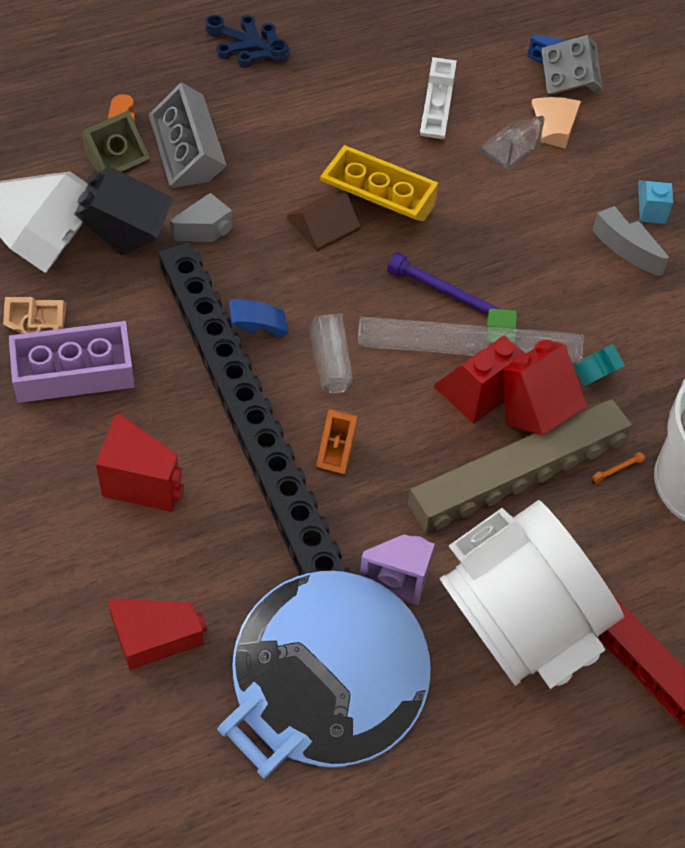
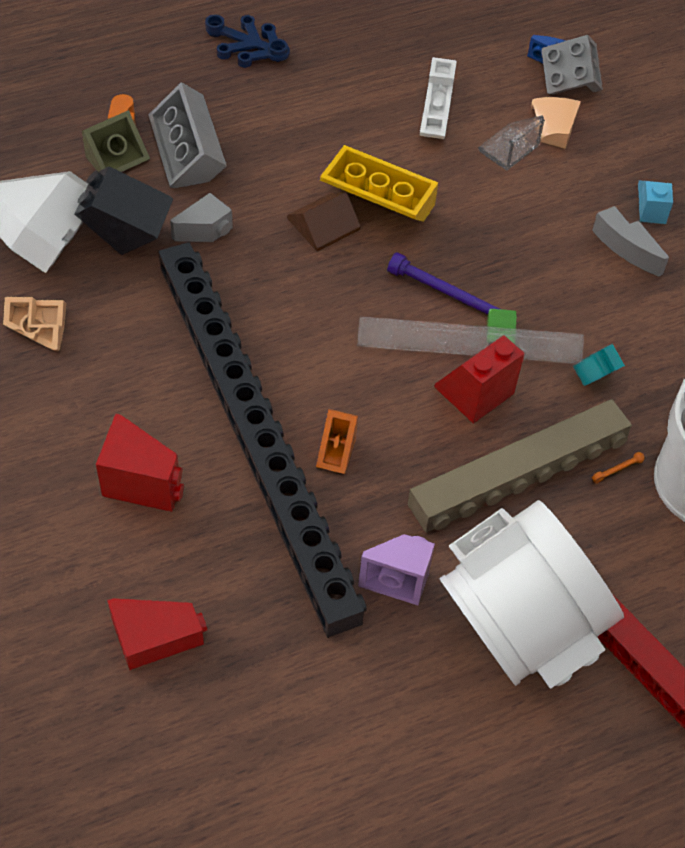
(70, 361): lavender brick -> none
(257, 315): blue slope -> none
(327, 672): light blue dish -> none
(331, 352): clear slope -> none
(541, 388): red slope -> none

